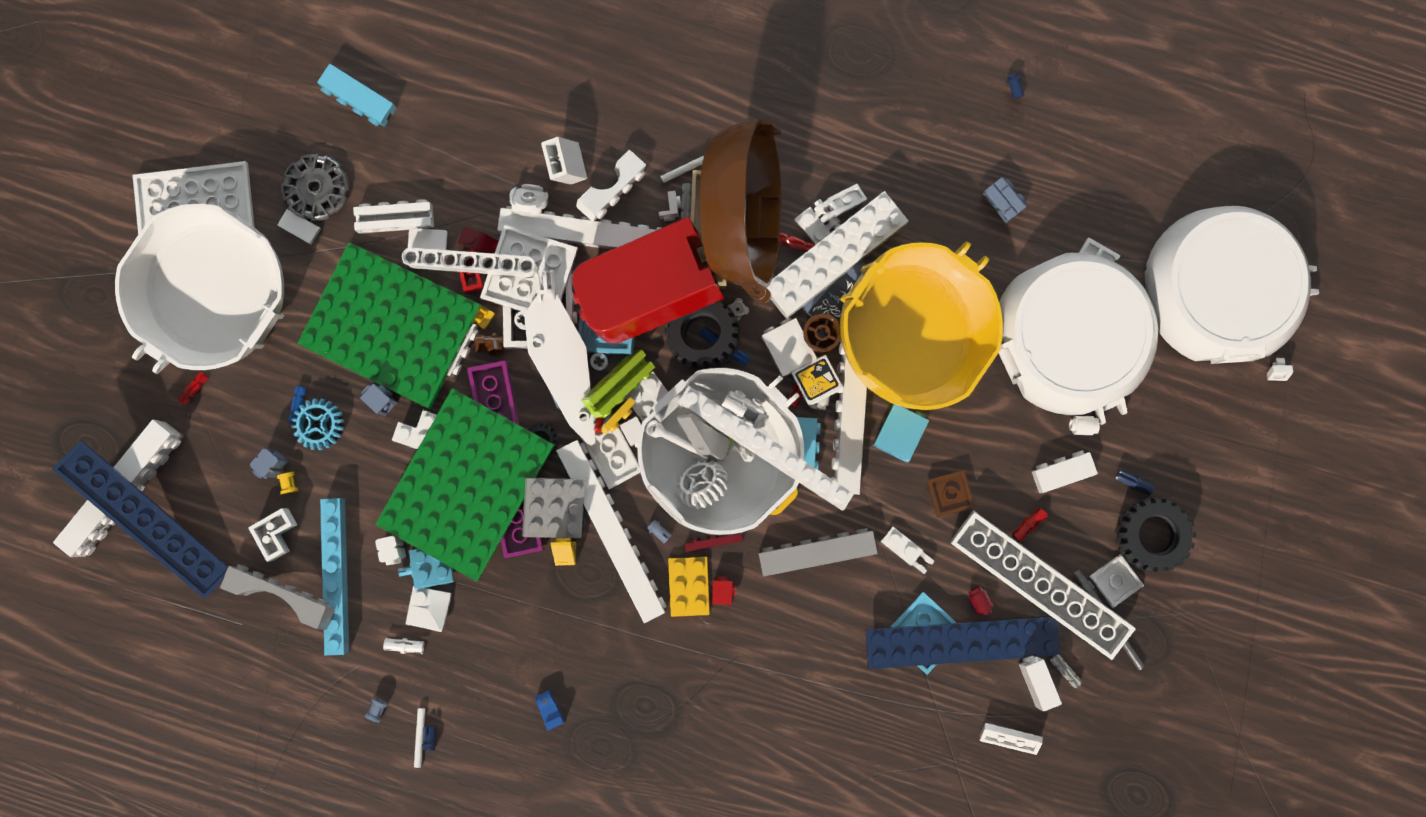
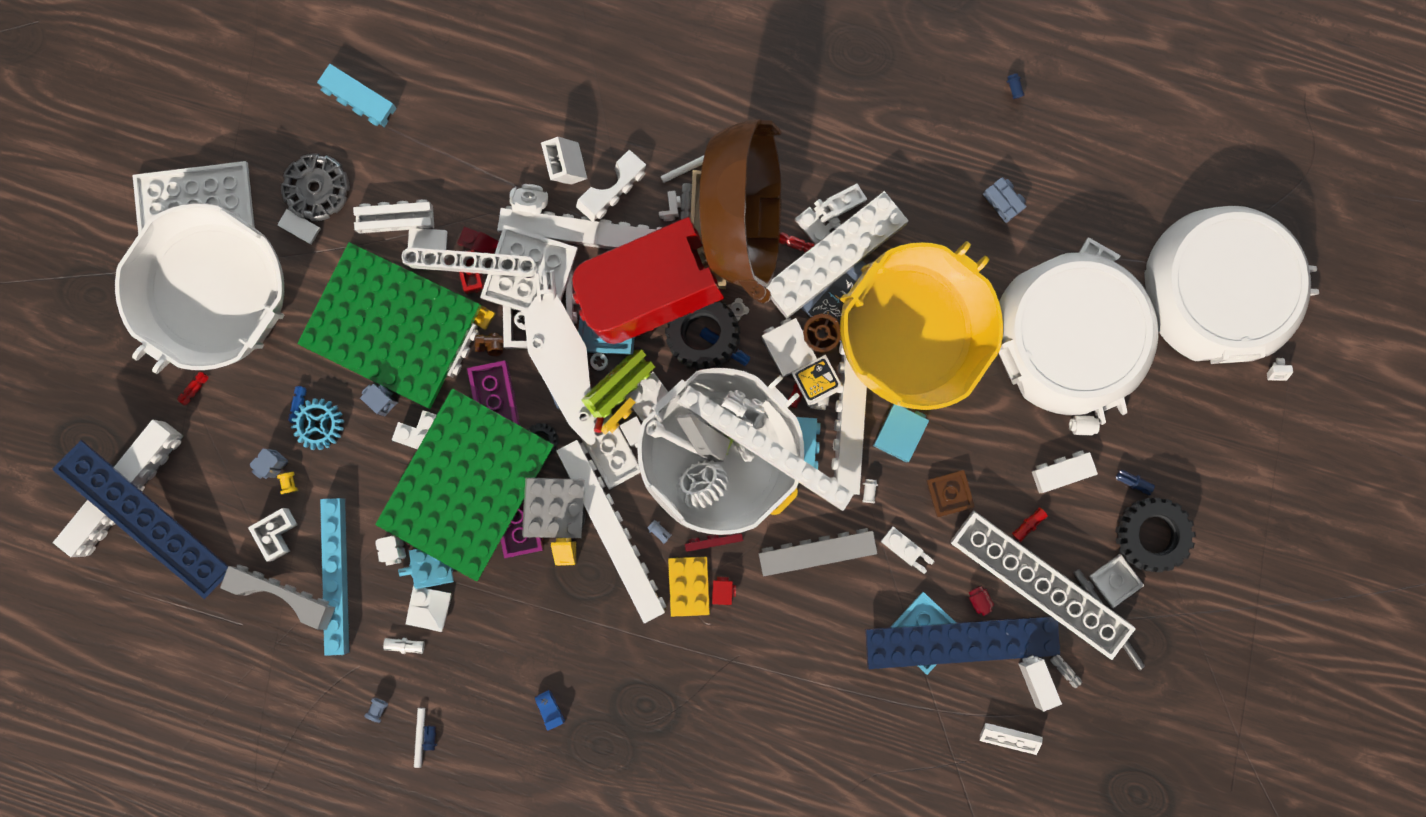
(869, 490): none -> white pin

